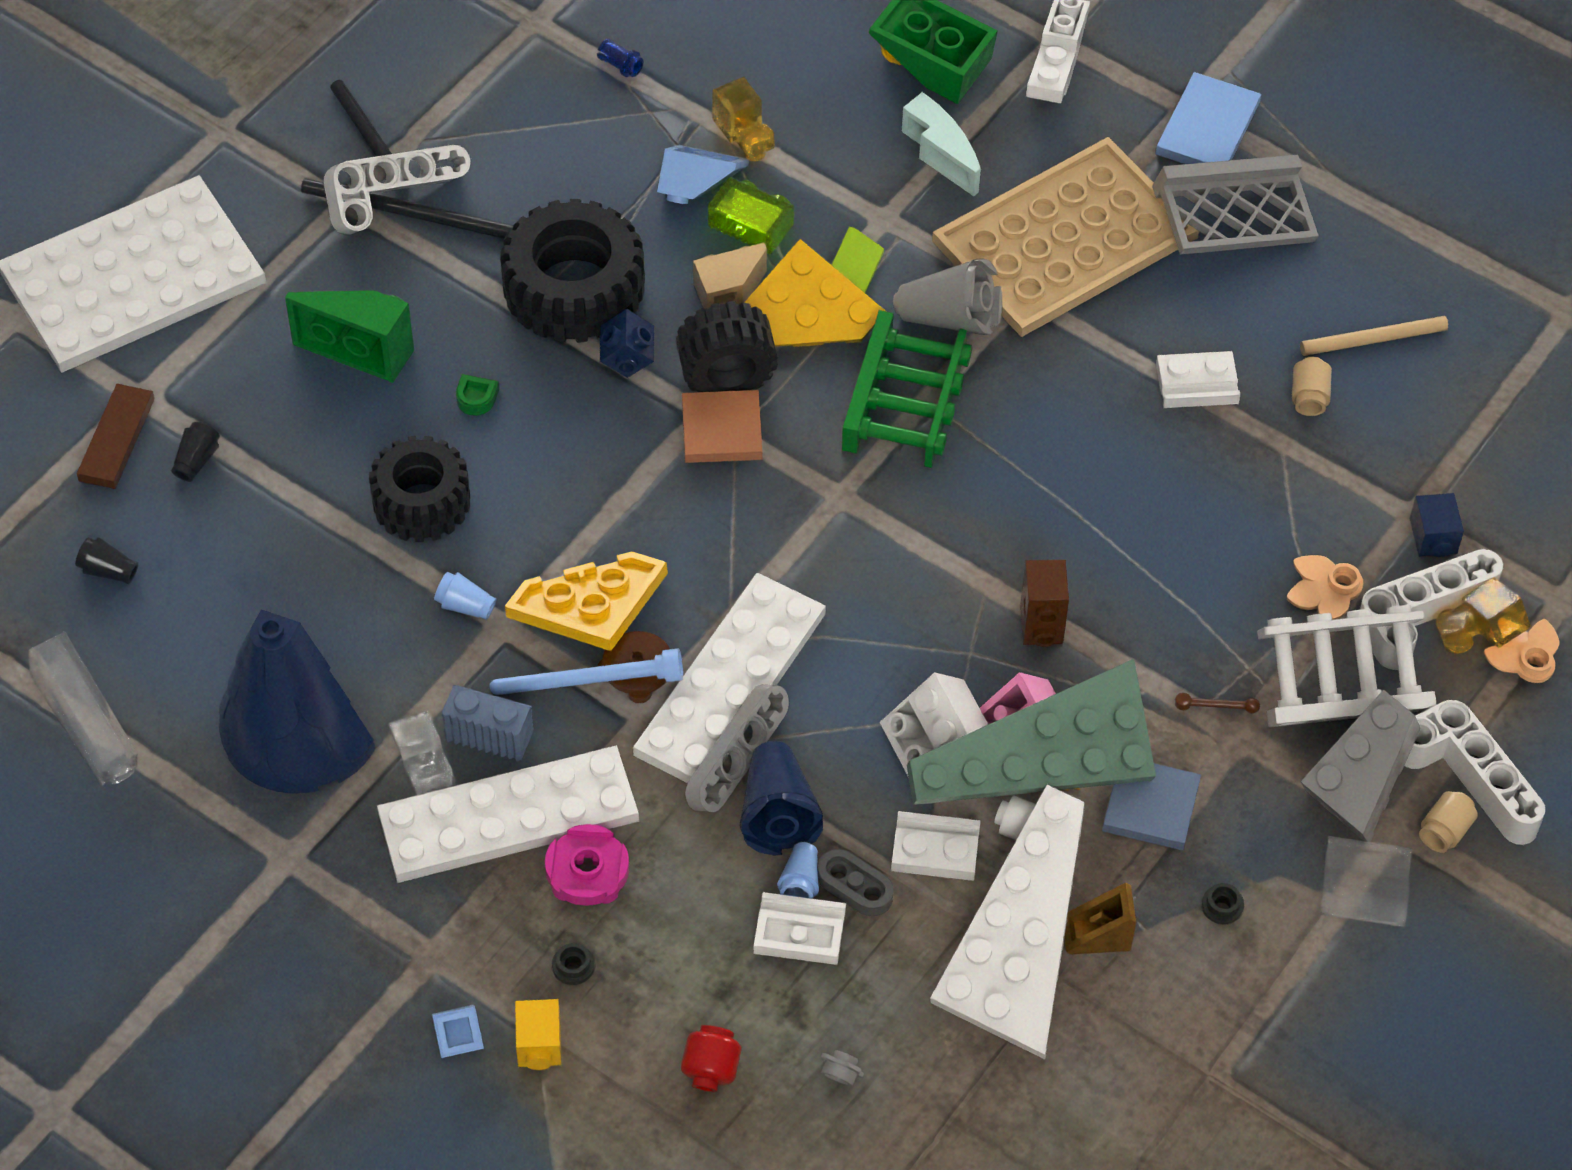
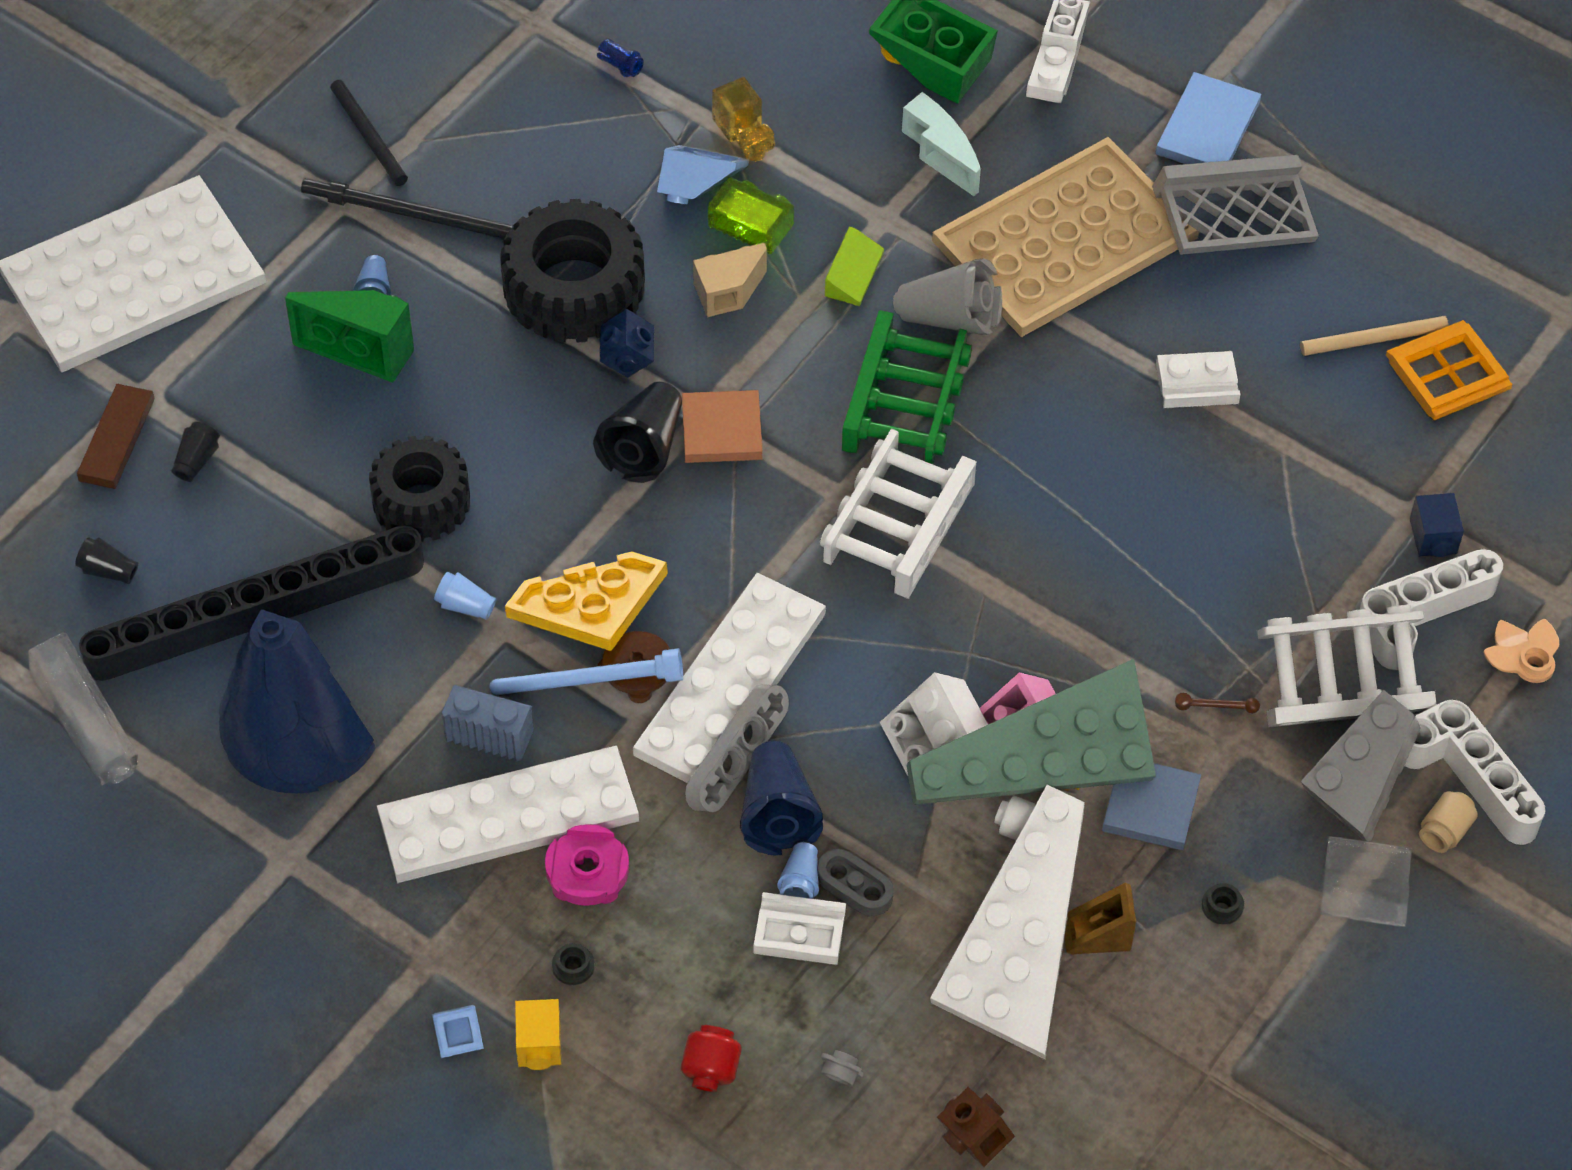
(234, 602): none -> black beam
(373, 276): none -> medium blue cone
(397, 177): white beam -> none
(422, 753): clear slope -> none
(476, 394): green tile -> none
(640, 433): none -> black cone
(726, 348): black tyre -> none
(813, 302): yellow plate -> none
(921, 539): none -> white fence
(935, 845): white plate -> none
(975, 1126): none -> reddish brown brick
(1044, 602): reddish brown brick -> none
(1311, 386): tan brick -> none
(1321, 586): light nougat plate -> none
(1448, 370): none -> light orange piece
(1486, 611): clear yellow brick -> none

